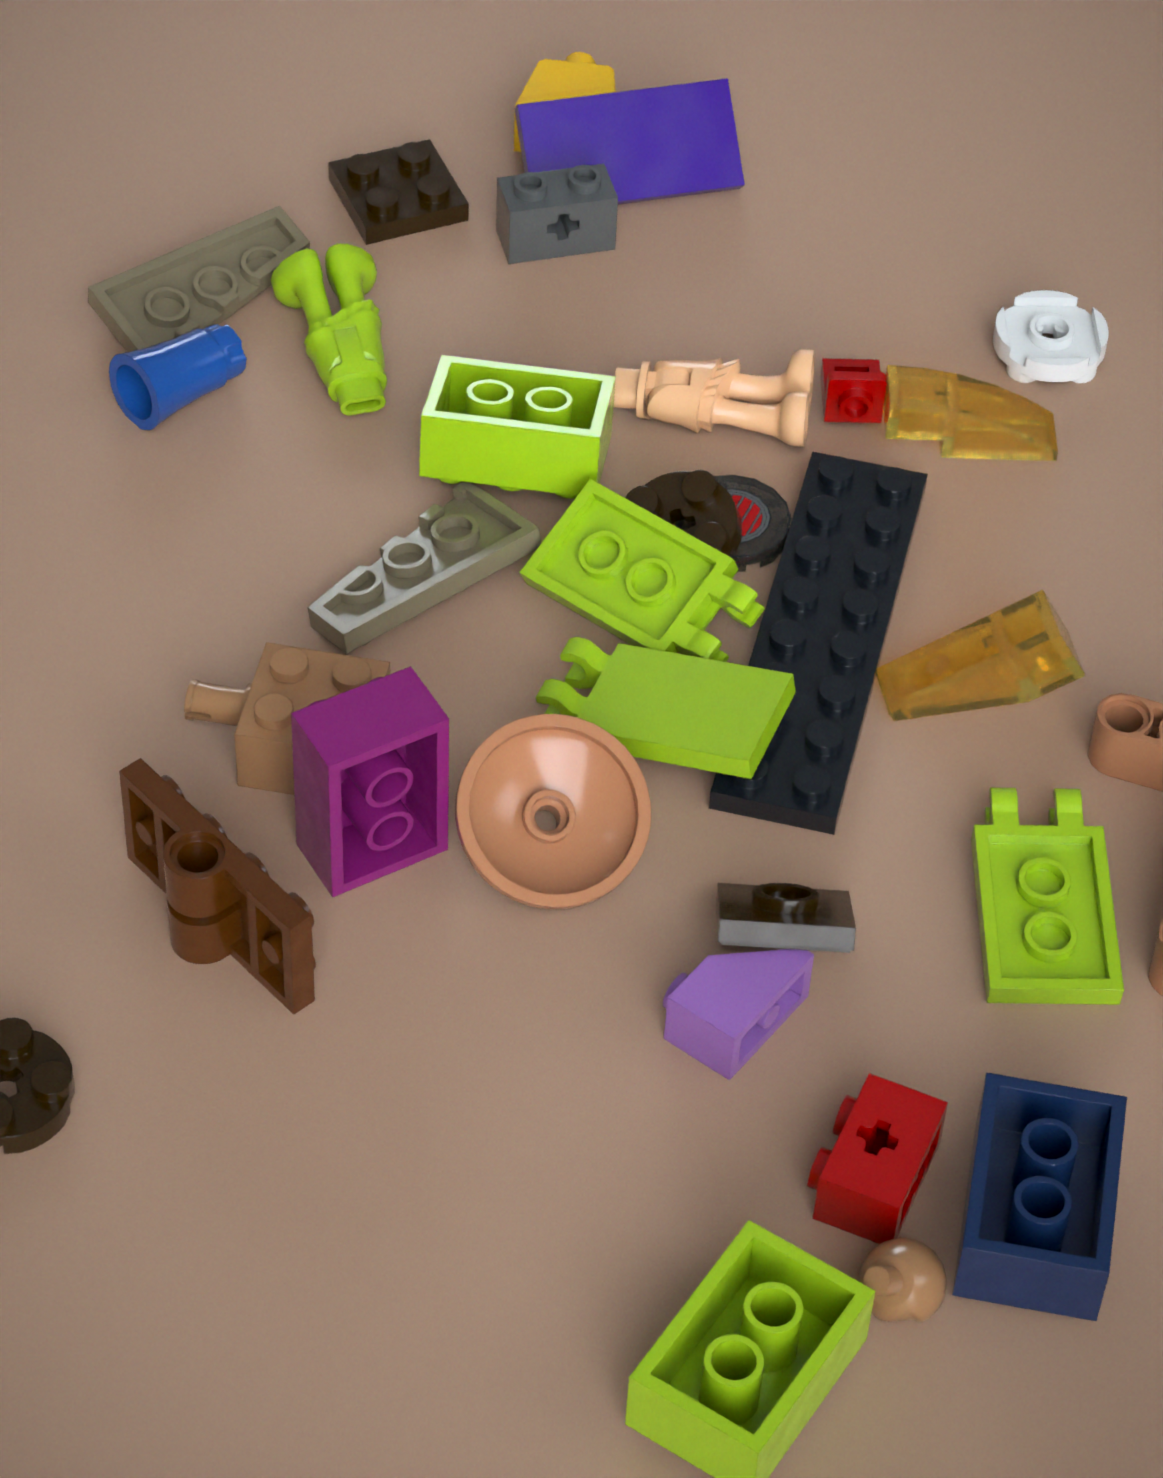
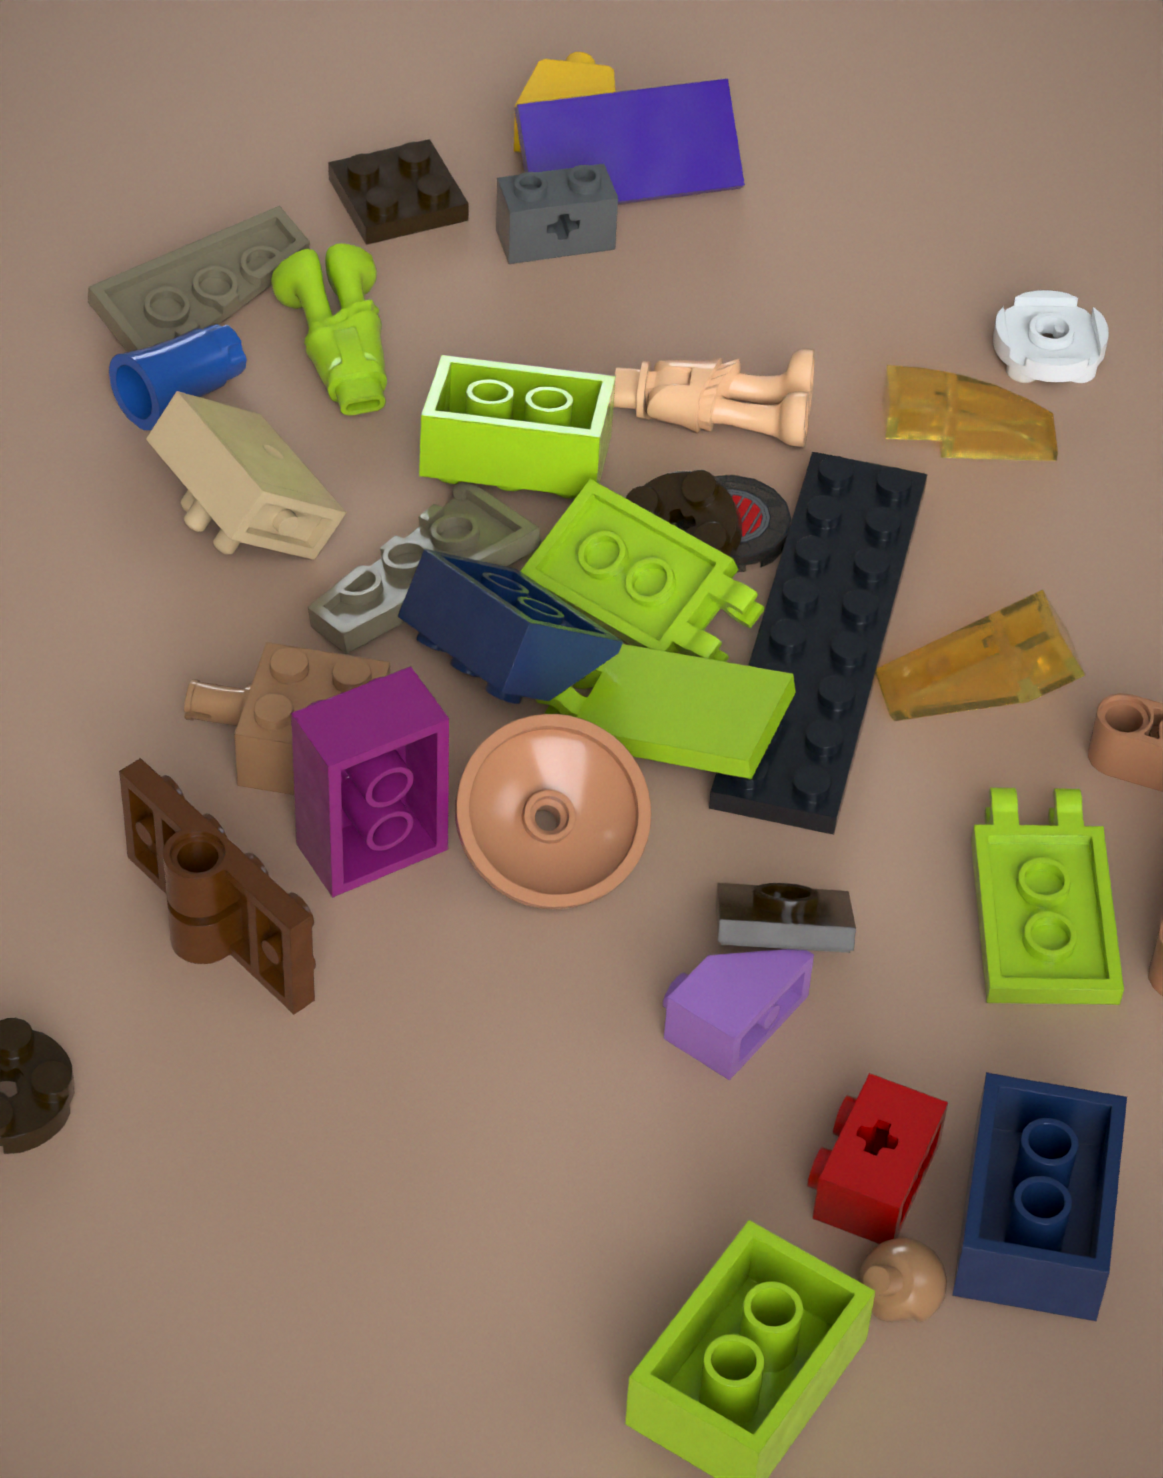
(243, 479): none -> tan piece
(503, 627): none -> dark blue slope
(852, 390): red bracket -> none

